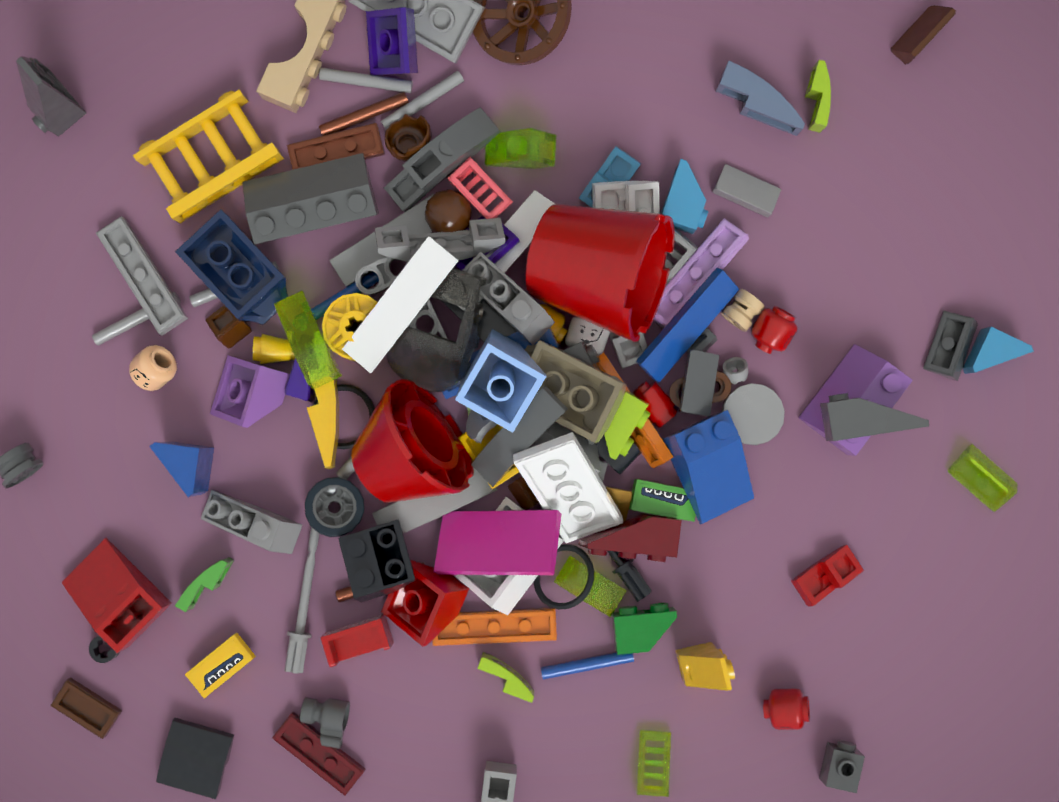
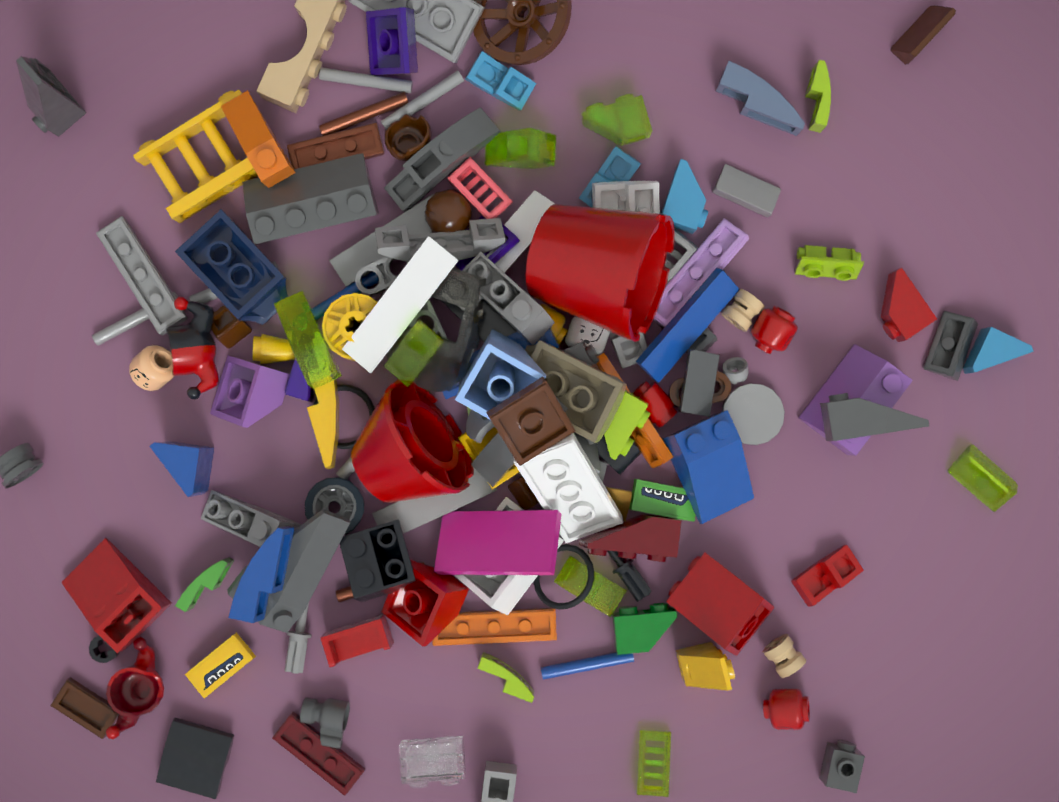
(134, 689): none -> dark red piece
(194, 346): none -> piece
(257, 140): none -> orange slope
(262, 576): none -> blue slope
(309, 557): none -> dark grey wedge
(414, 353): none -> clear neon green slope
(432, 760): none -> clear brick
(499, 81): none -> dark azure slope
(531, 421): none -> reddish brown tile
(619, 122): none -> clear neon green slope
(719, 603): none -> red slope
(784, 656): none -> tan wheel
(842, 264): none -> lime hinge
(904, 308): none -> red slope

